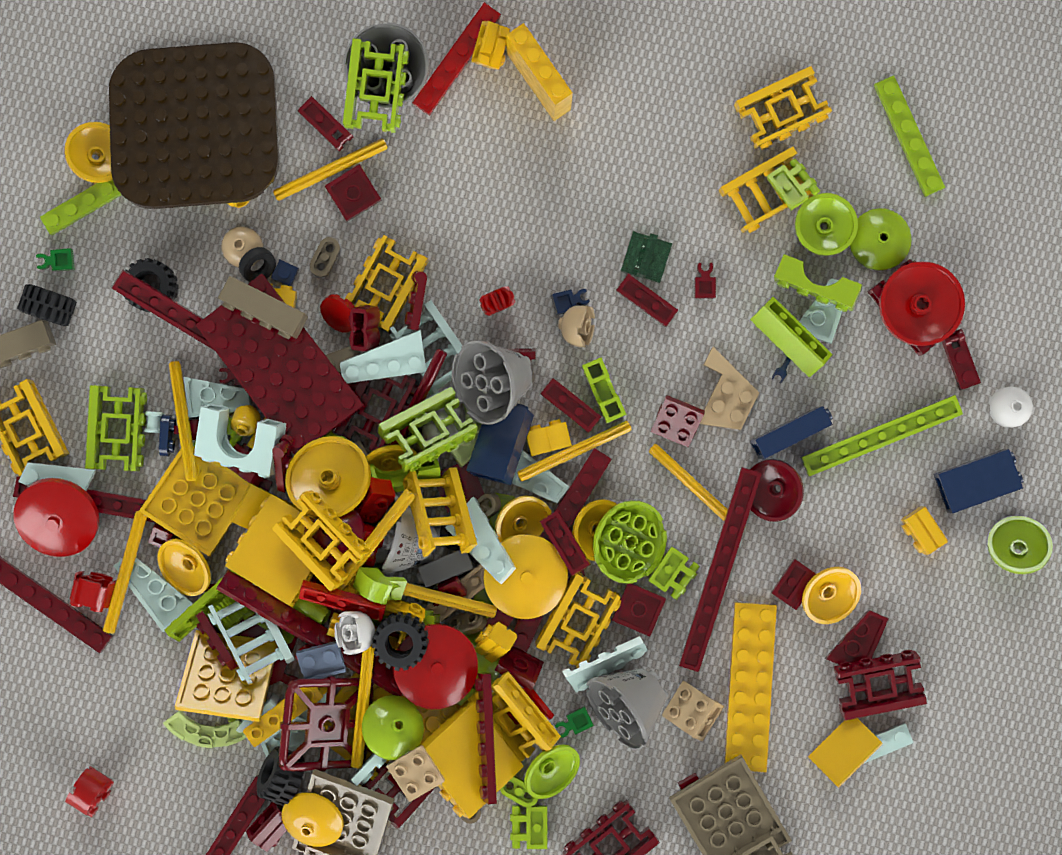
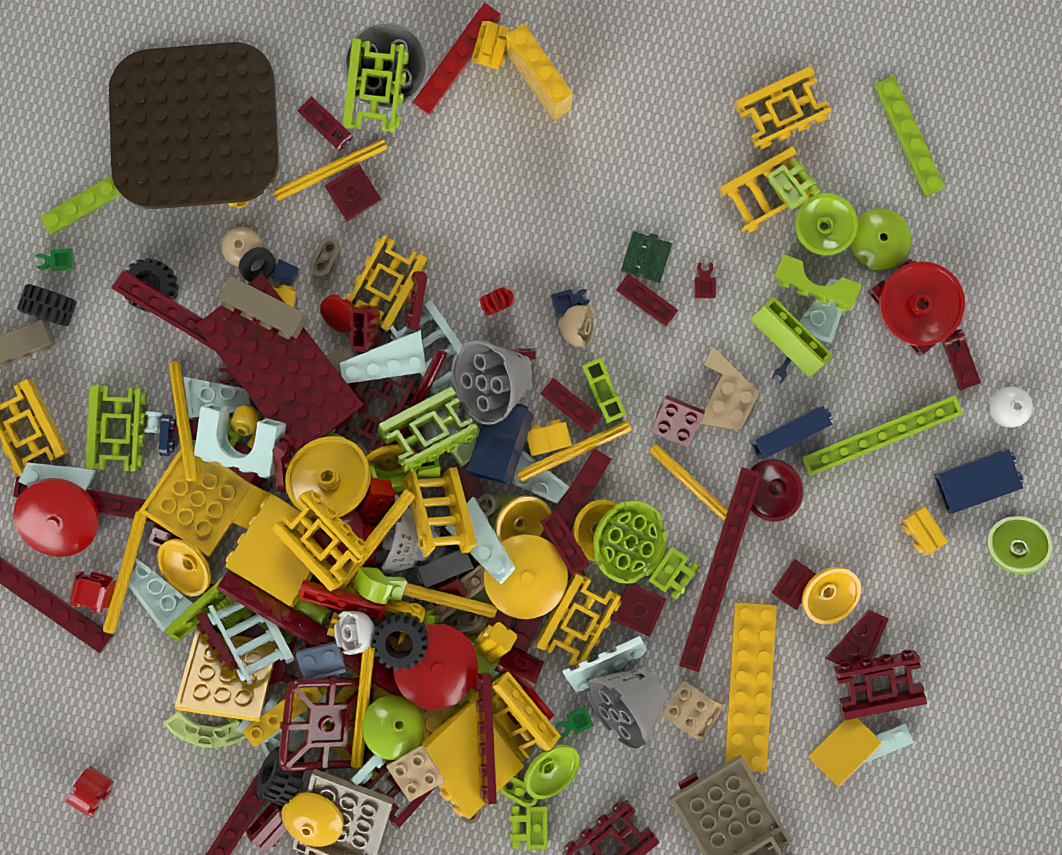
(81, 144): yellow dish -> none

